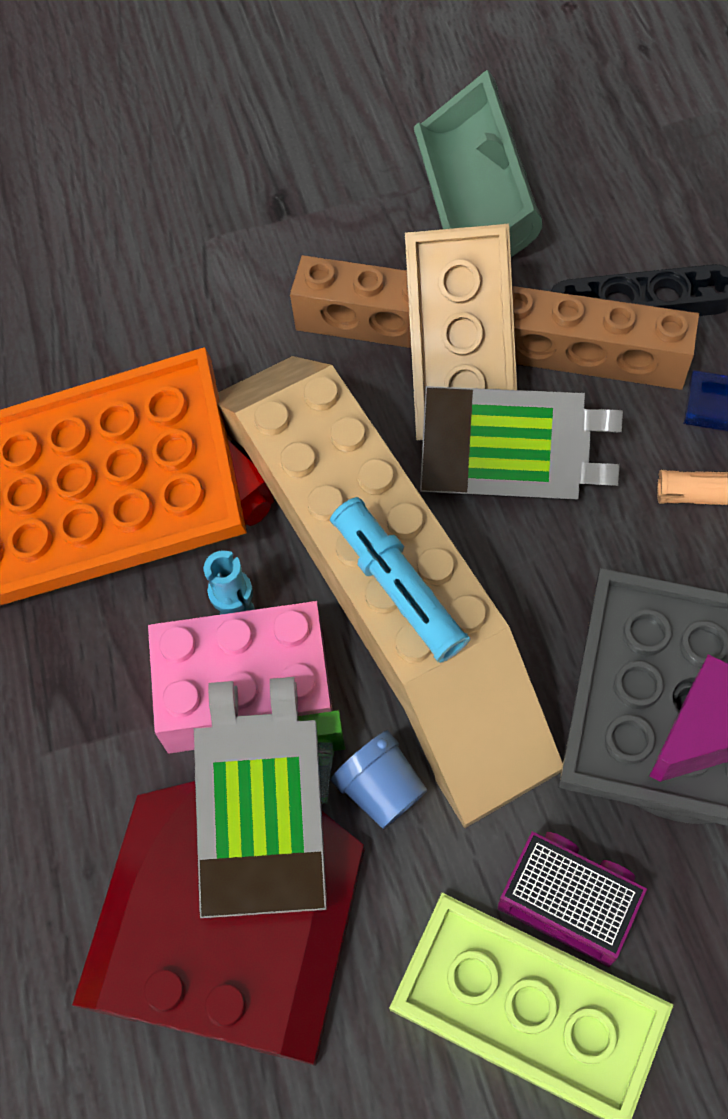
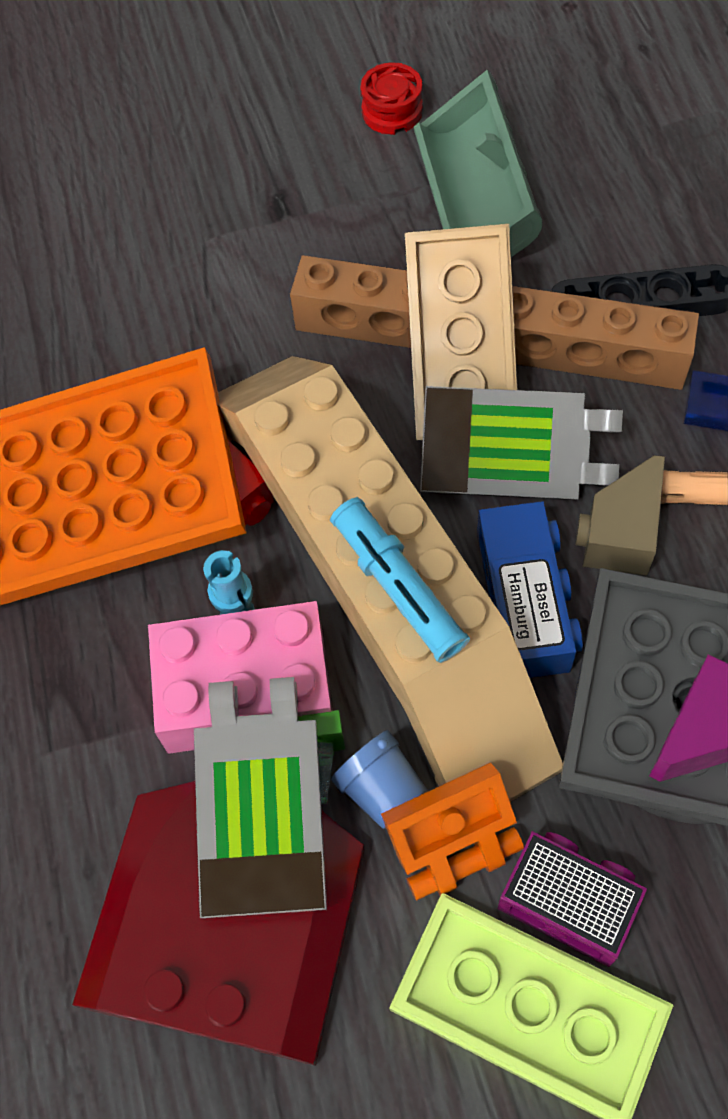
(391, 97): none -> red wheel
(448, 821): none -> orange plate
(528, 587): none -> blue brick
(624, 521): none -> dark tan slope

